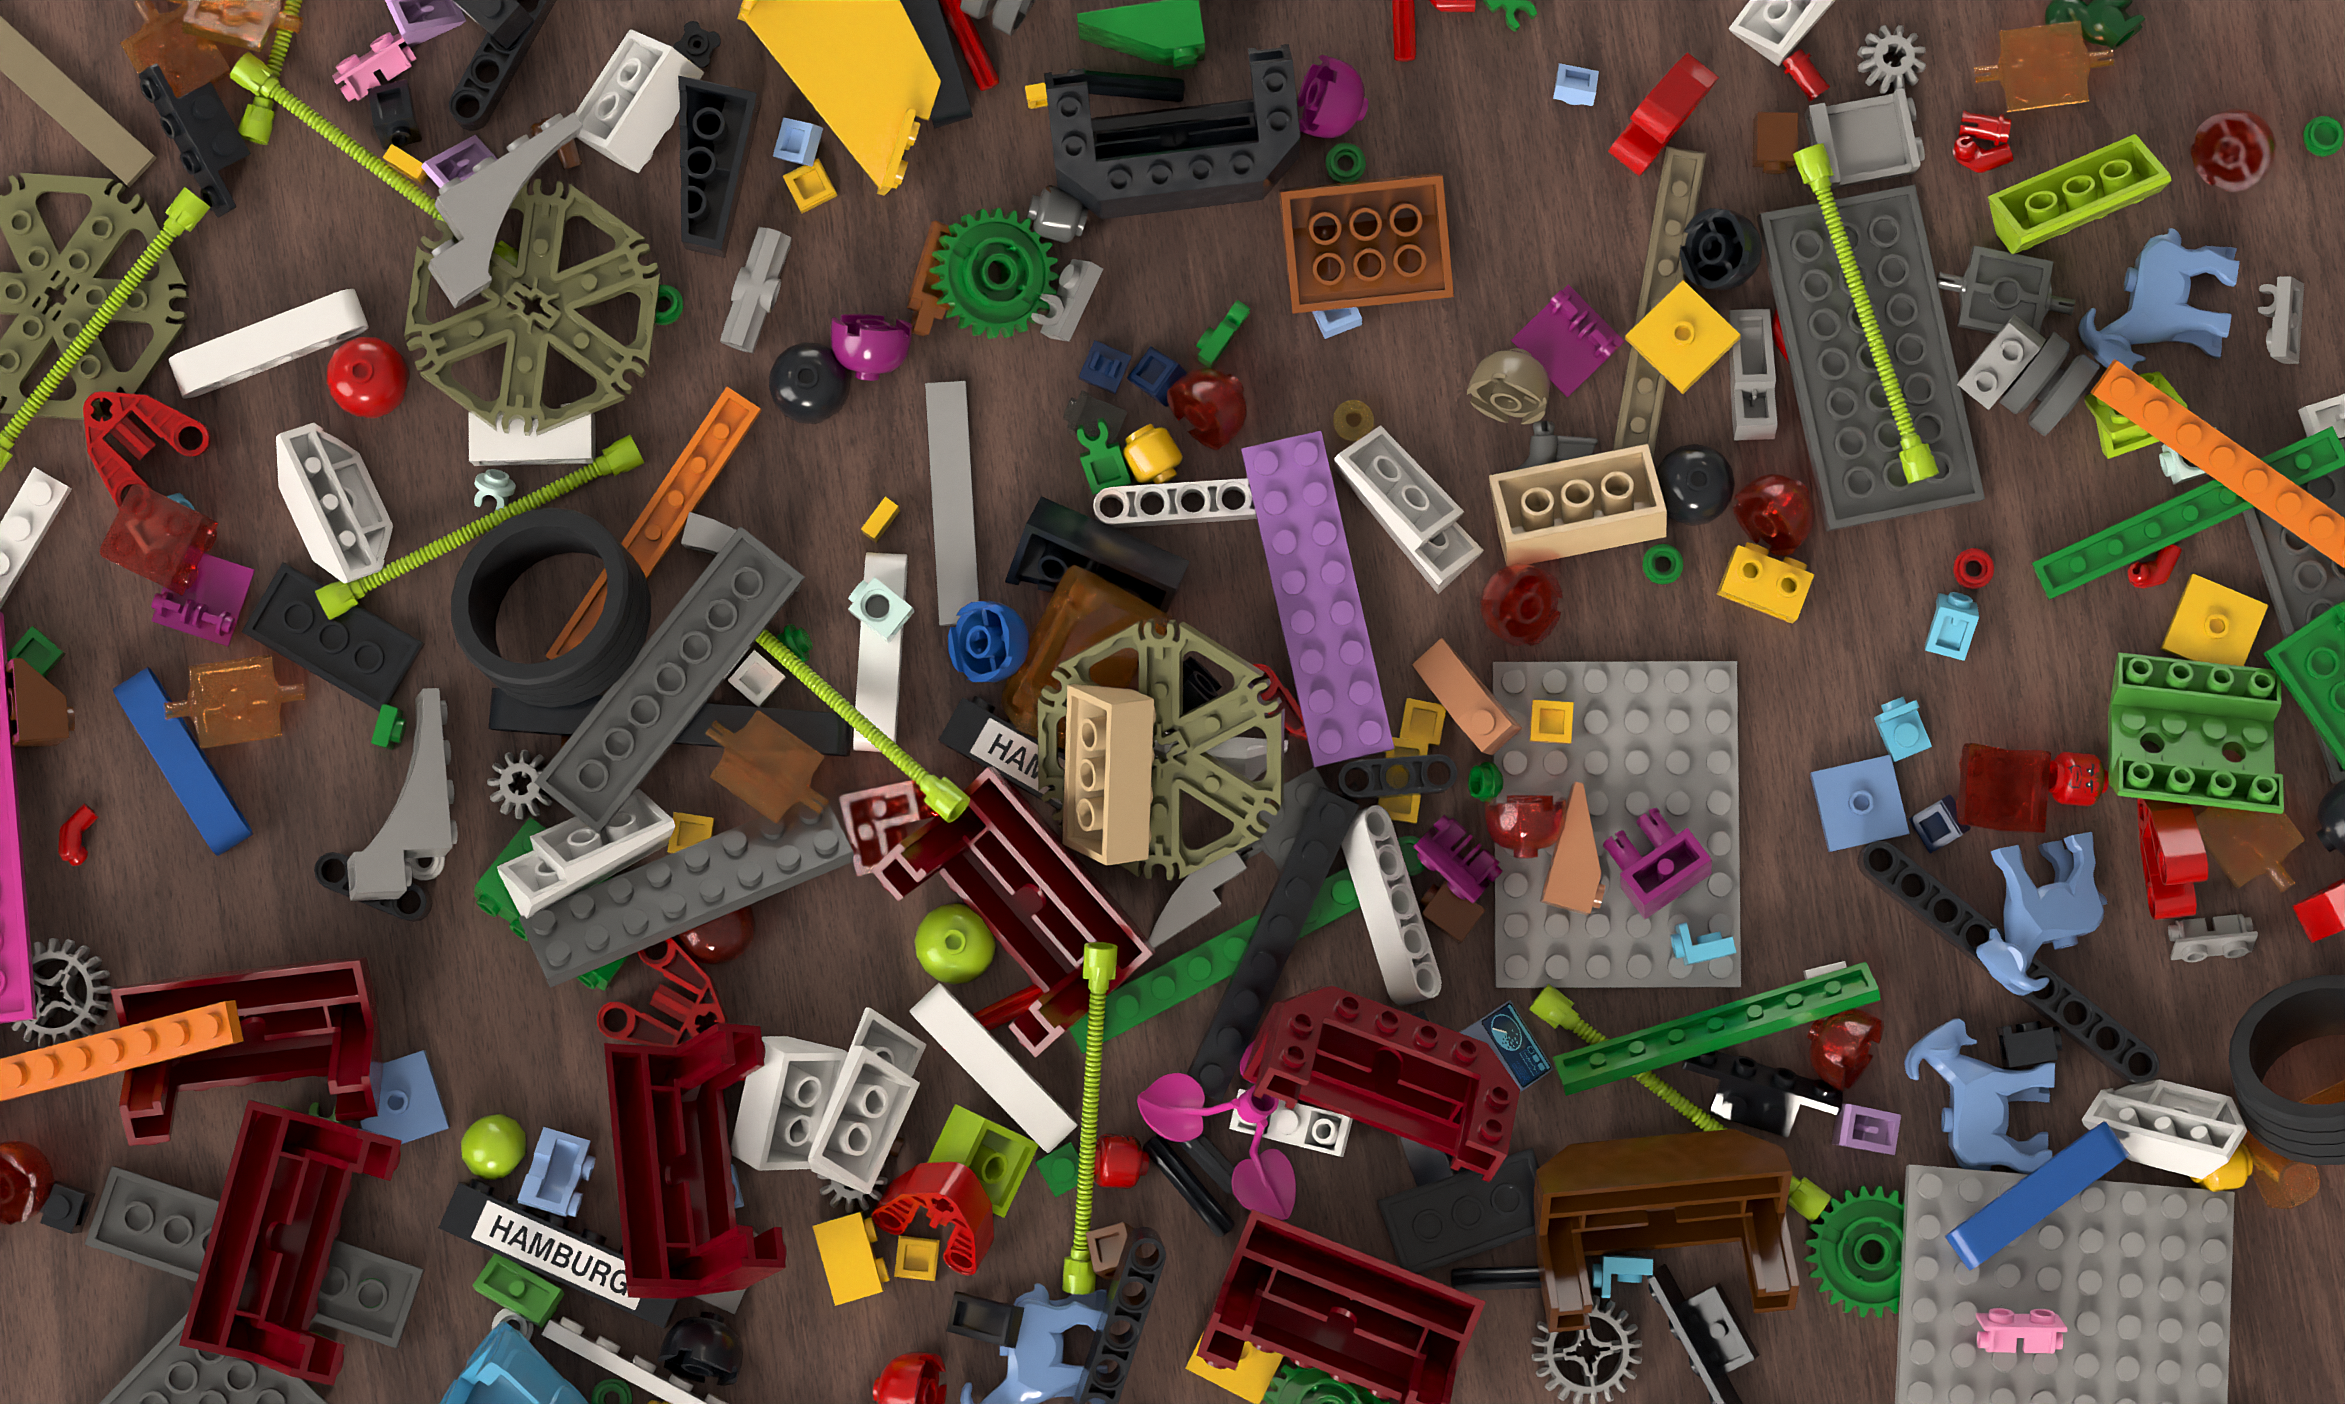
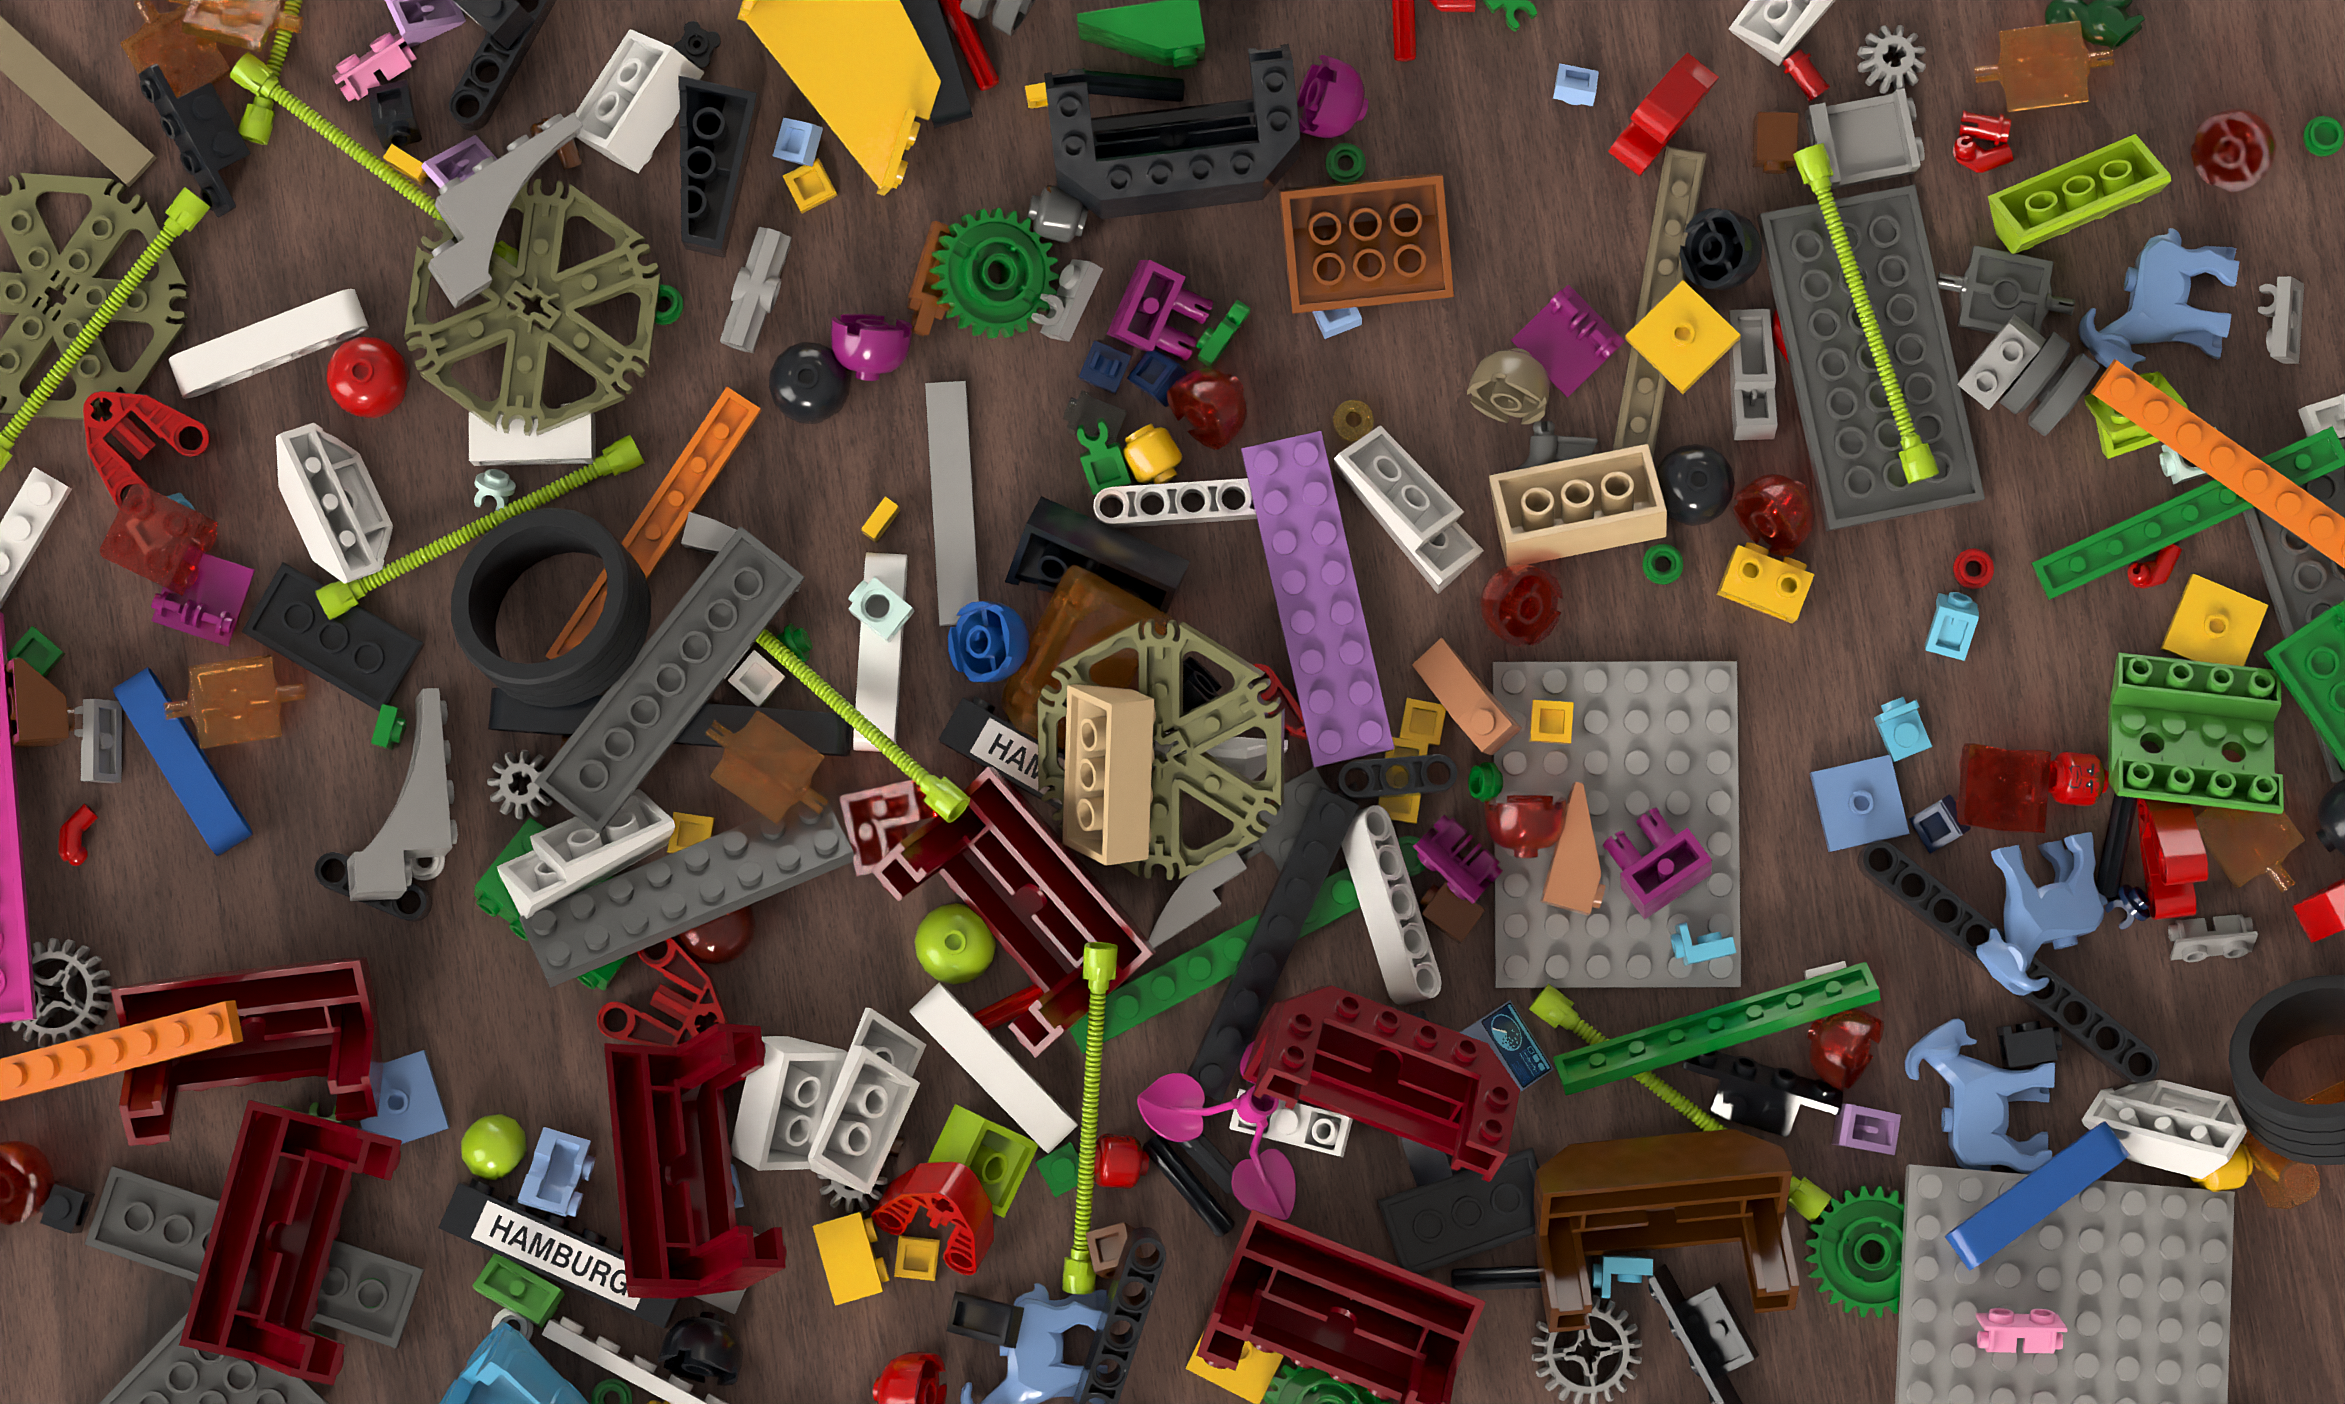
(101, 740): none -> light grey plate
(1147, 305): none -> magenta brick
(2116, 845): none -> black axle
(2134, 902): none -> dark blue plate

